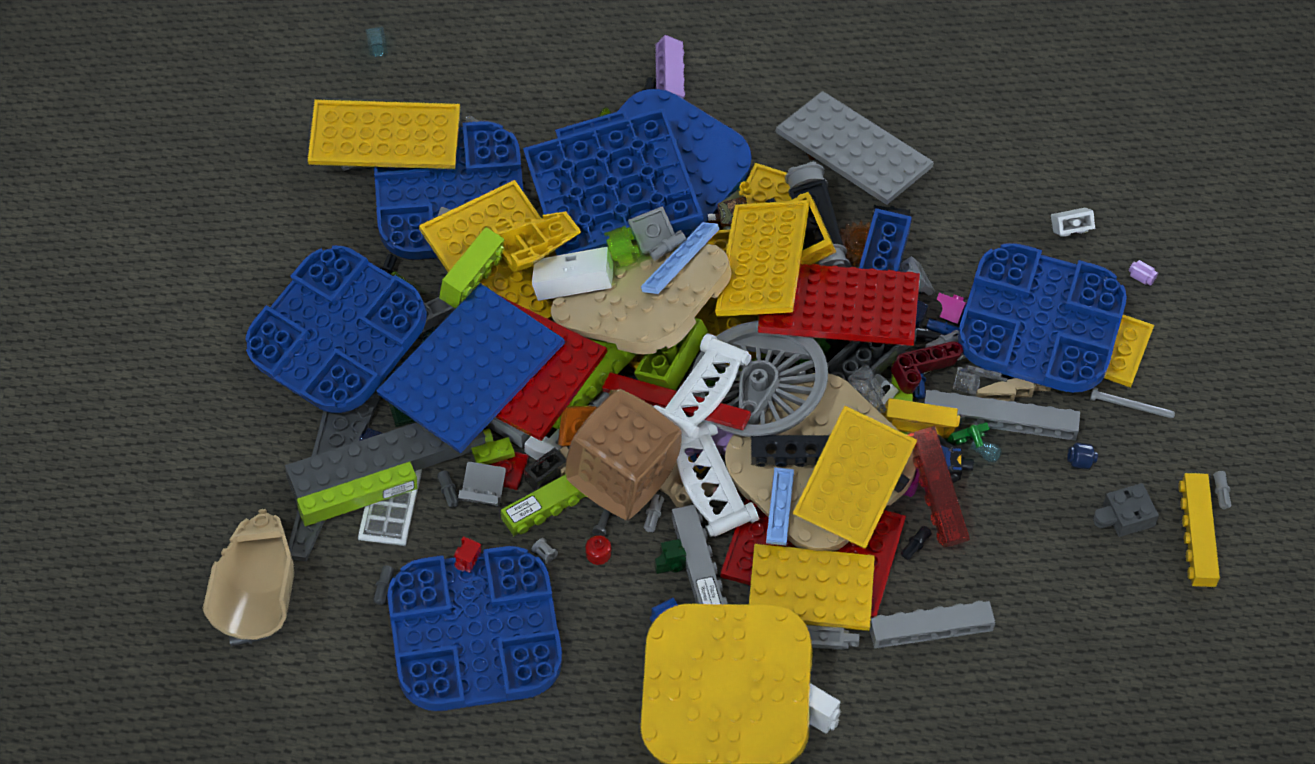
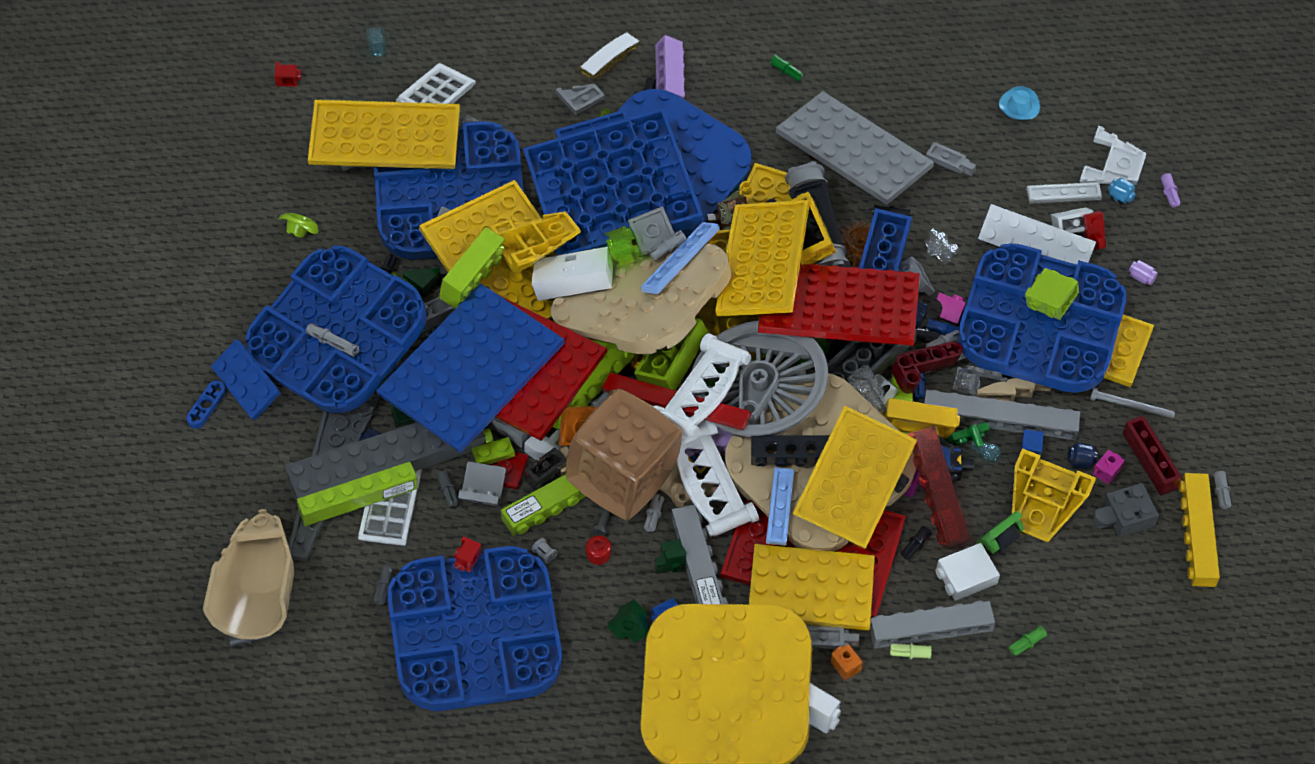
(206, 397): none -> blue beam
(245, 379): none -> blue plate
(287, 75): none -> red brick
(299, 224): none -> lime hat
(327, 337): none -> light grey pin
(424, 279): none -> dark green slope
(438, 86): none -> white piece
(581, 97): none -> light grey wing
(607, 56): none -> white slope
(629, 622): none -> dark green brick
(785, 67): none -> green axle
(846, 661): none -> orange brick
(910, 651): none -> yellowish green axle
(940, 247): none -> clear hips
(950, 159): none -> light grey hinge
(967, 572): none -> white brick
(1003, 534): none -> bright green piece
(1012, 228): none -> white plate
(1020, 103): none -> medium azure hat
(1028, 641): none -> bright green axle
(1032, 441): none -> blue brick
(1047, 494): none -> yellow wedge
(1052, 293): none -> lime brick
(1064, 192): none -> white tile
(1095, 228): none -> red hinge
(1108, 467): none -> dark pink brick
(1121, 191): none -> dark azure head
(1122, 162): none -> white wing
(1151, 455): none -> dark red brick
(1170, 190): none -> lavender axle

